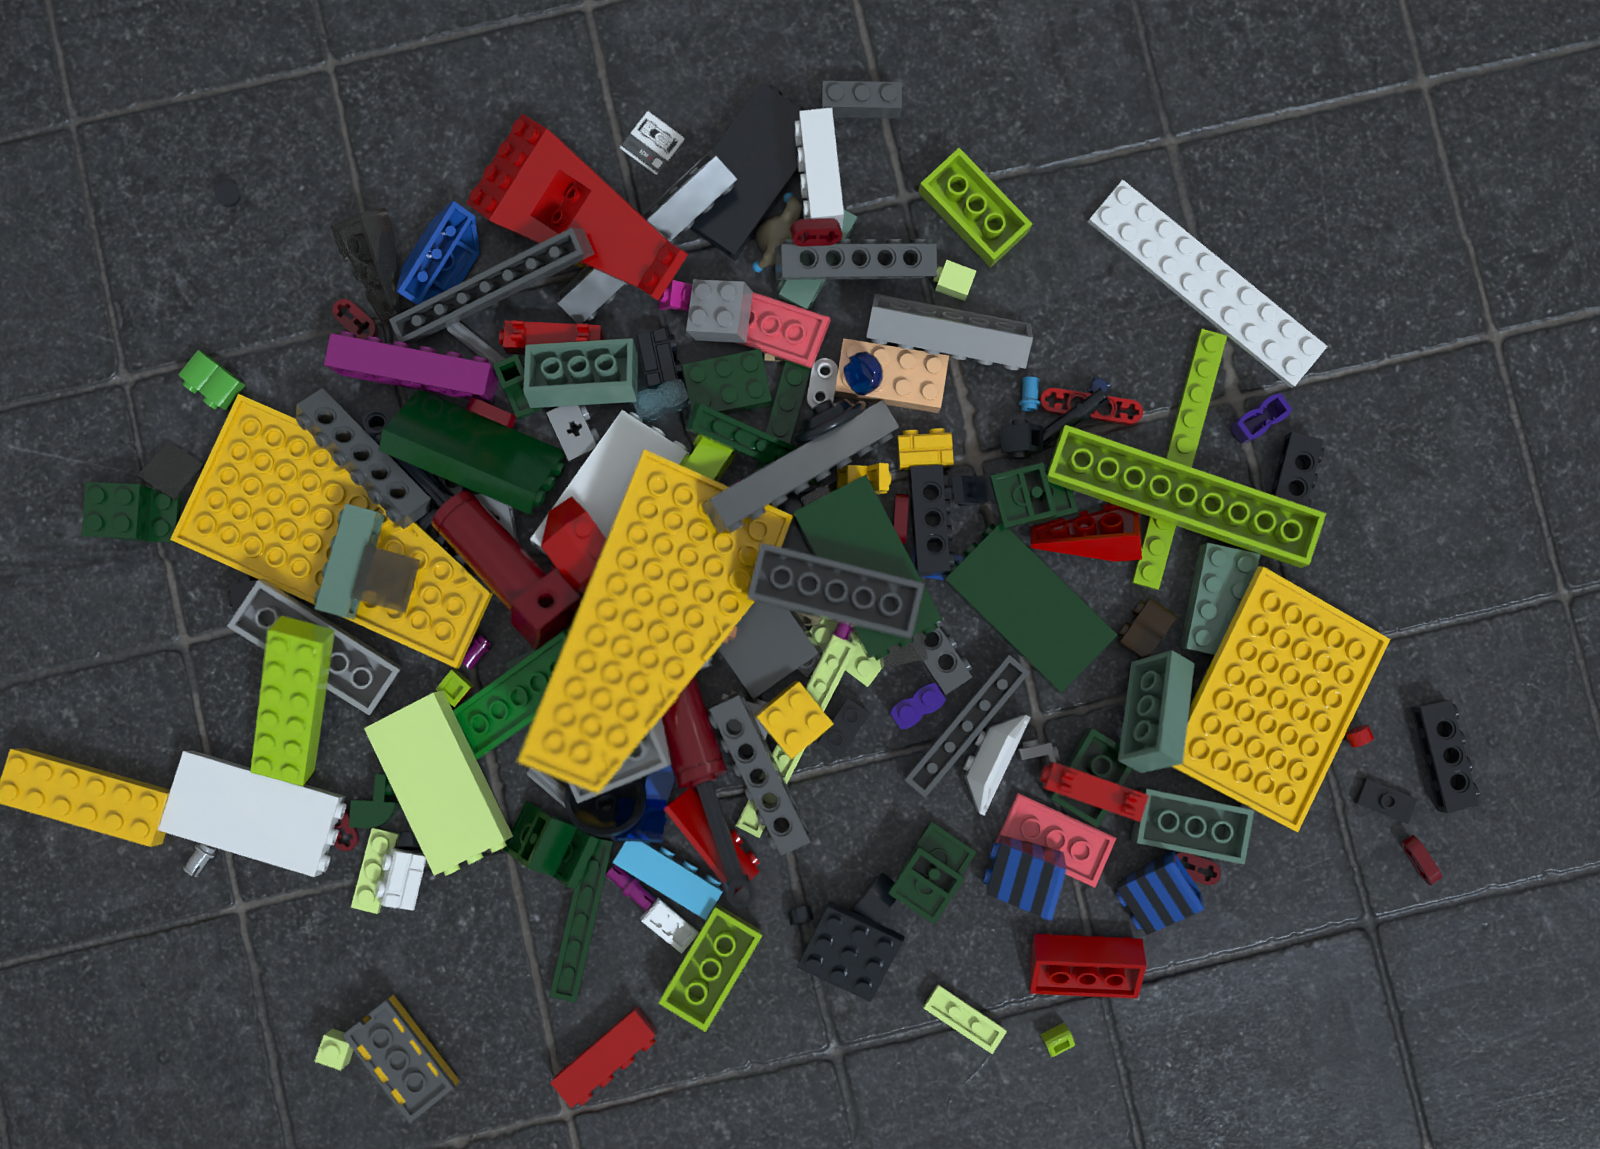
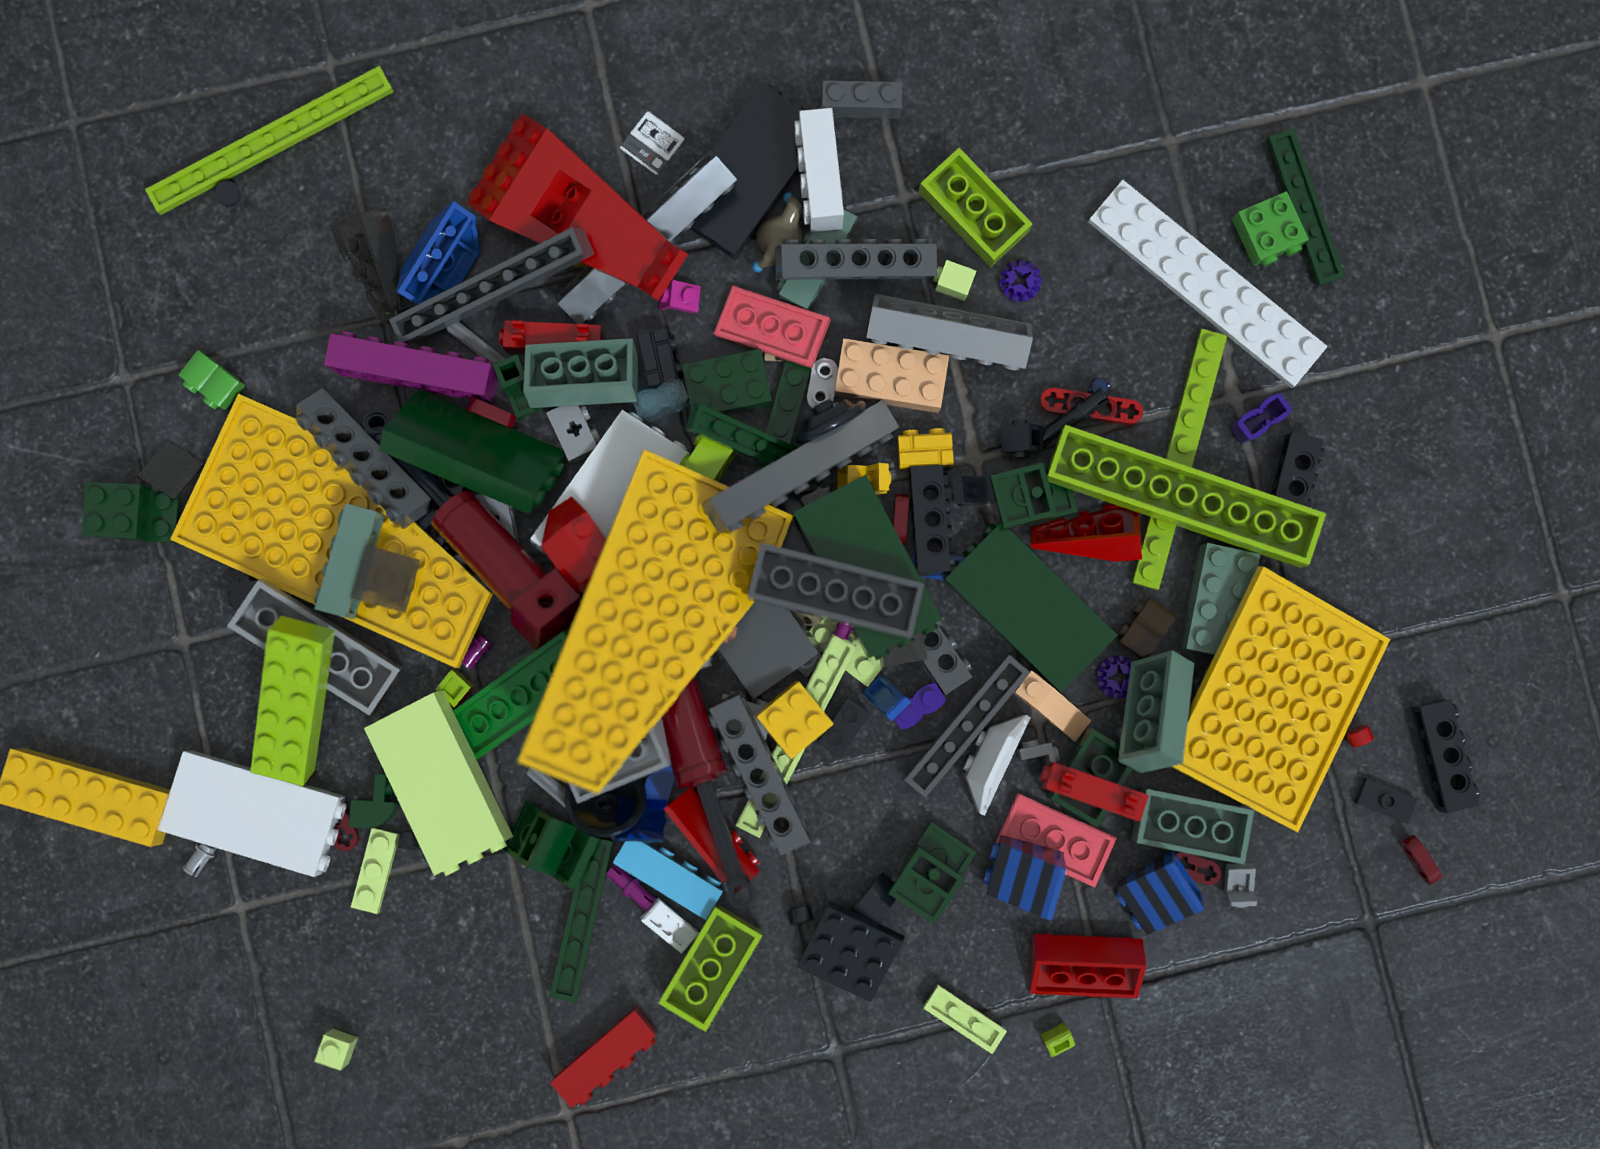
(269, 140): none -> lime plate
(359, 315): dark red beam -> none
(401, 878): white brick -> none
(401, 1058): dark grey piece -> none
(719, 311): light grey brick -> none
(816, 232): dark red beam -> none
(863, 373): clear blue hair -> none
(886, 697): none -> blue tile
(1019, 292): none -> dark purple gear
(1029, 394): dark azure pin -> none
(1052, 706): none -> light nougat slope
(1109, 668): none -> dark purple gear
(1240, 885): none -> light grey bracket
(1270, 230): none -> bright green brick
(1300, 188): none -> dark green plate

